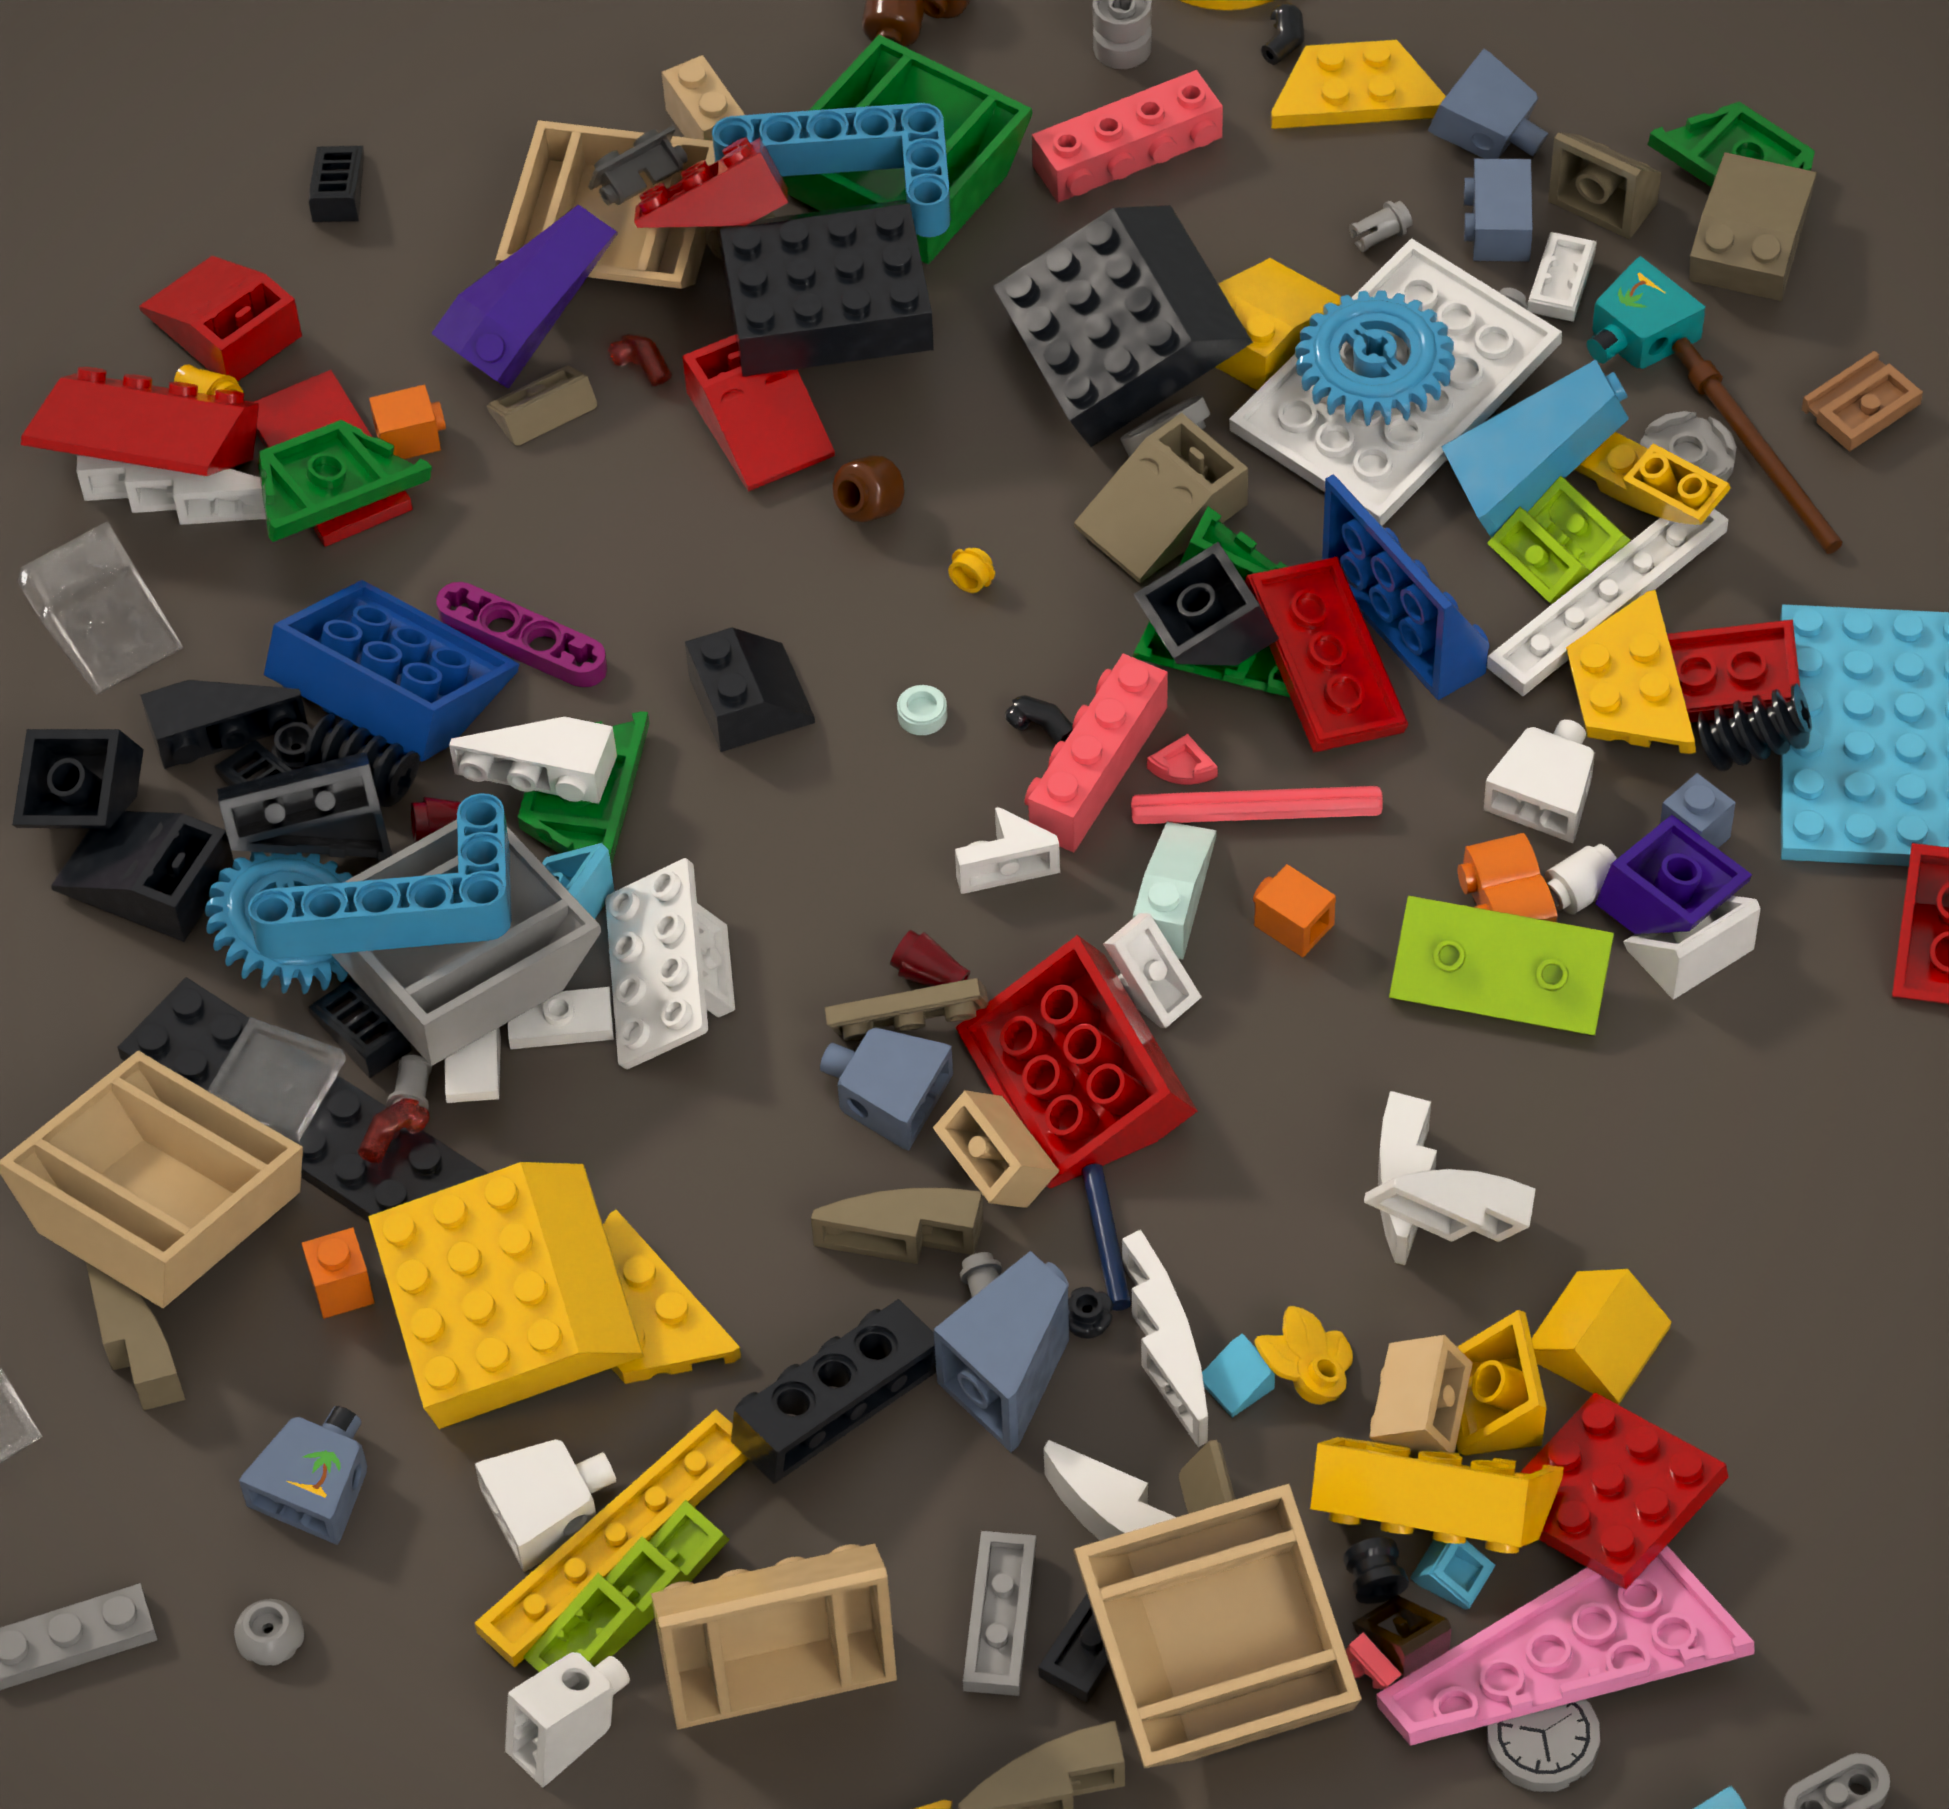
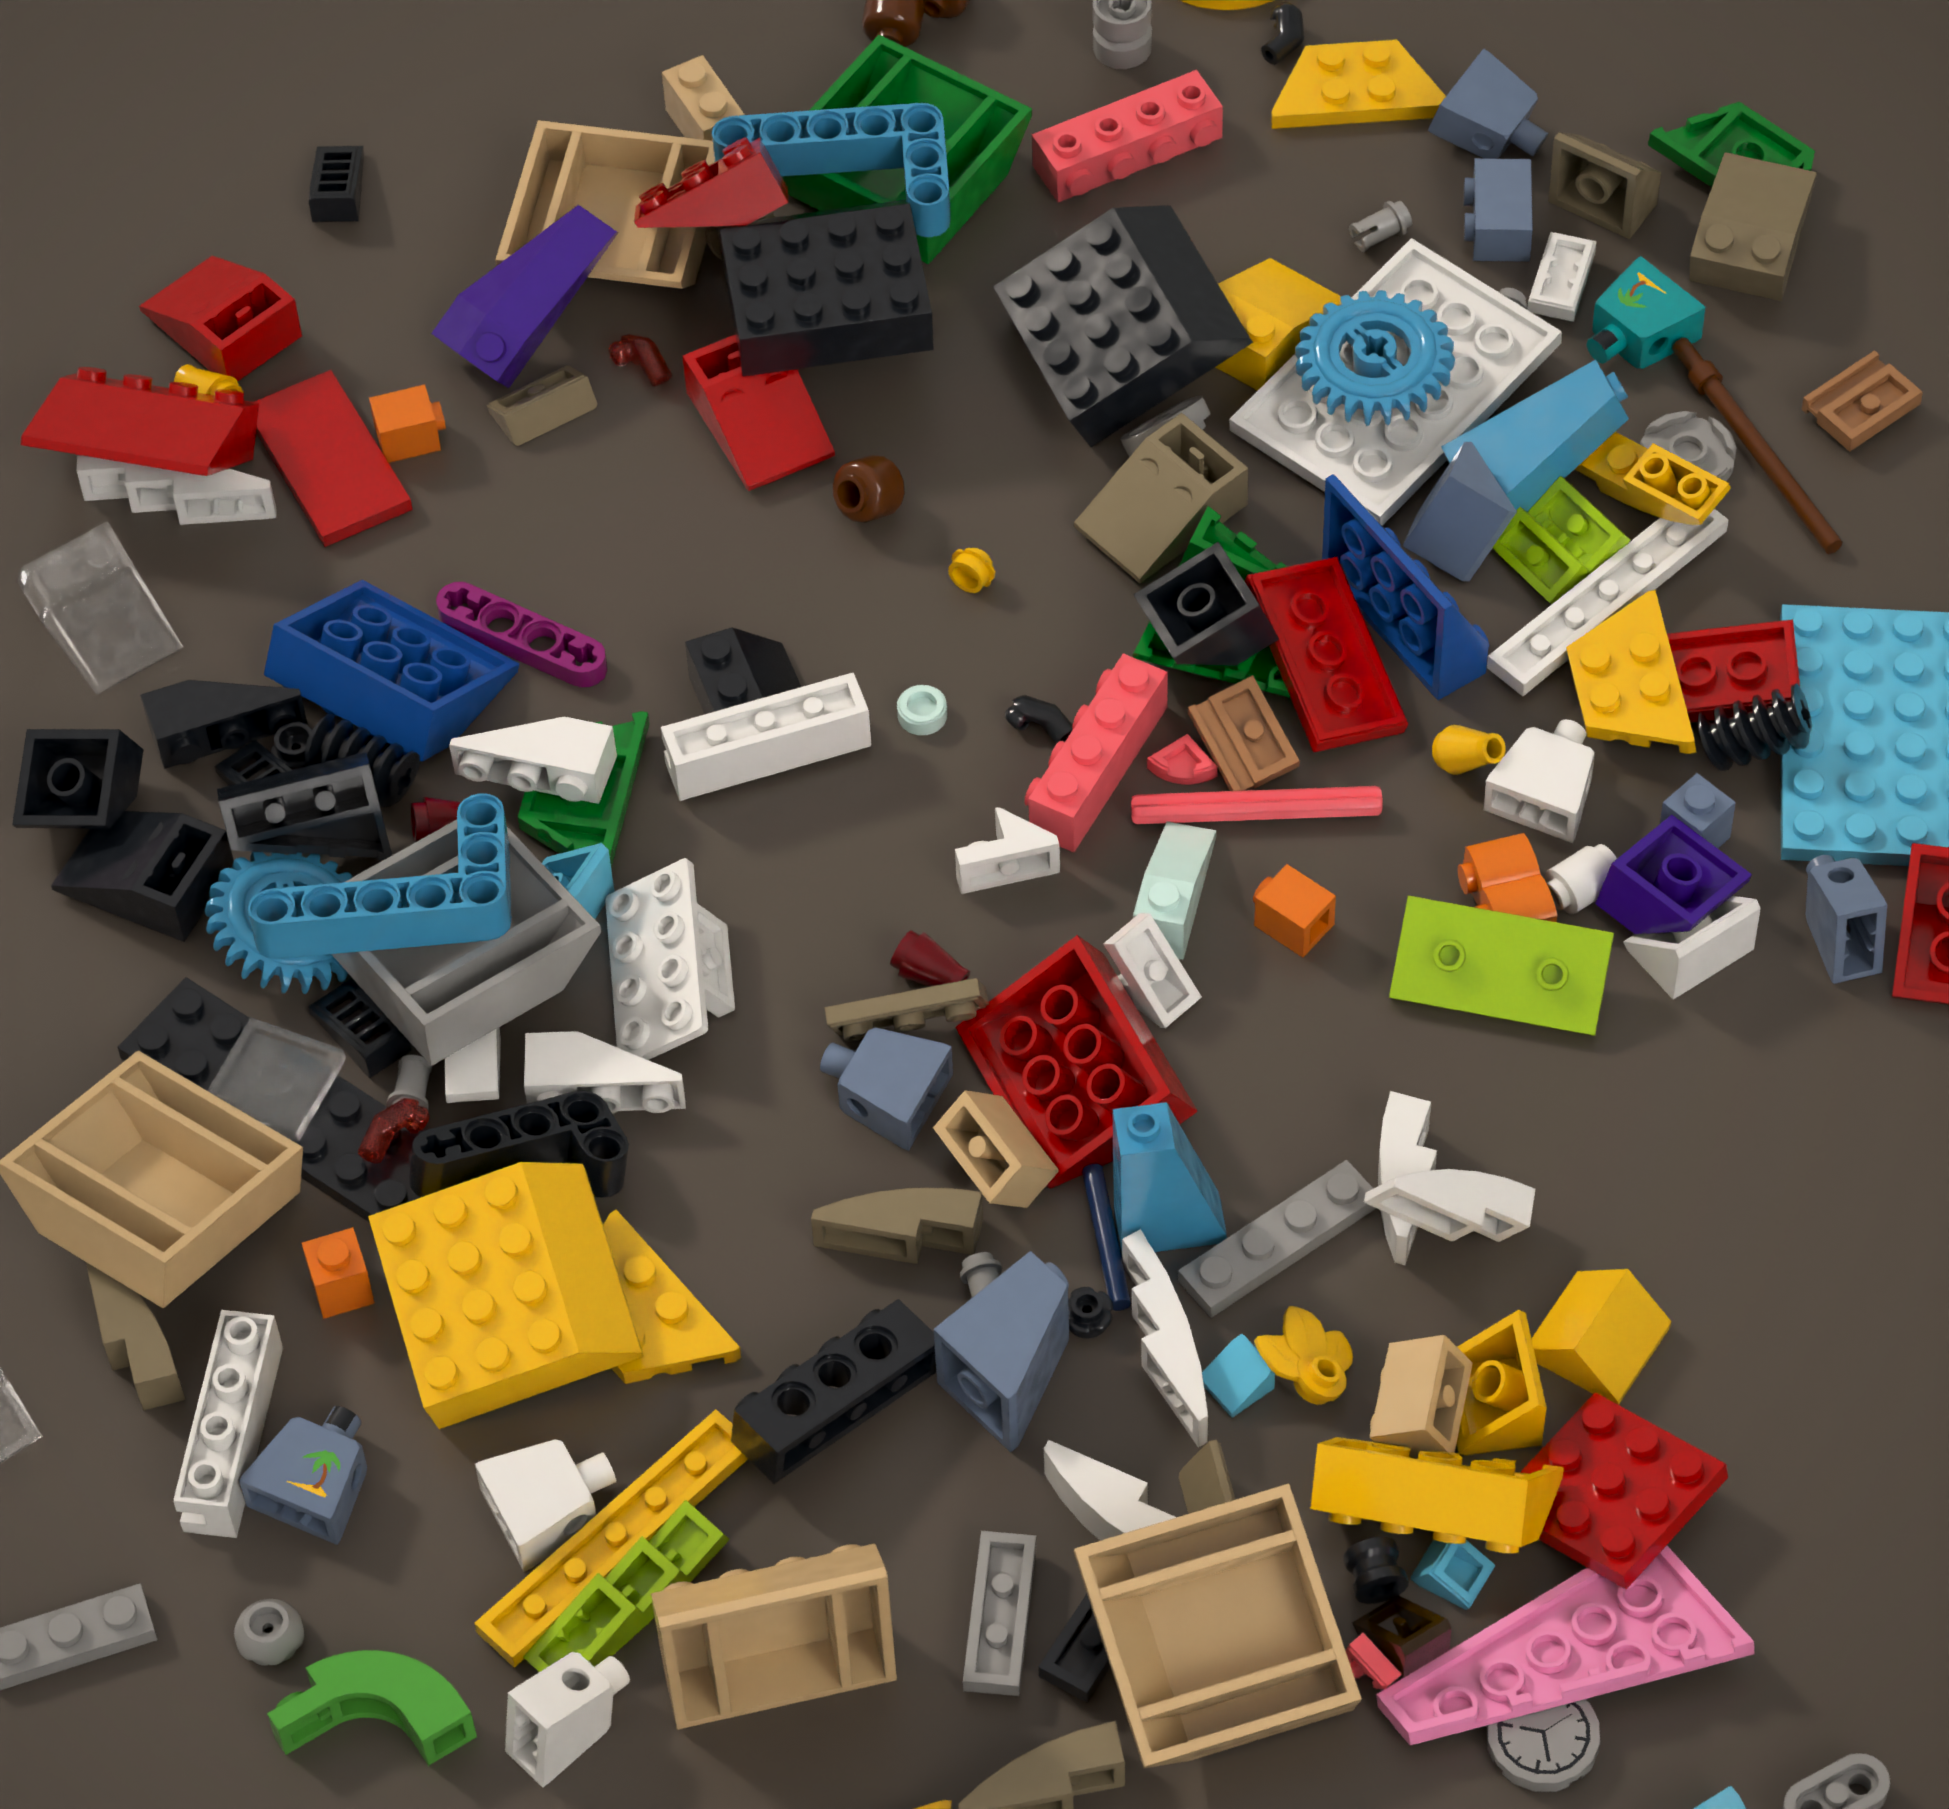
(228, 1423): none -> white brick
(329, 476): green wing -> none
(377, 1687): none -> bright green arch
(552, 1130): none -> black beam
(565, 1019): white plate -> none
(577, 1062): none -> white slope
(621, 172): dark grey hinge -> none
(766, 736): none -> white brick
(1162, 1182): none -> dark azure slope
(1243, 736): none -> medium nougat plate
(1276, 1239): none -> light grey plate
(1461, 516): none -> sand blue slope
(1464, 749): none -> yellow cone
(1842, 896): none -> sand blue torso

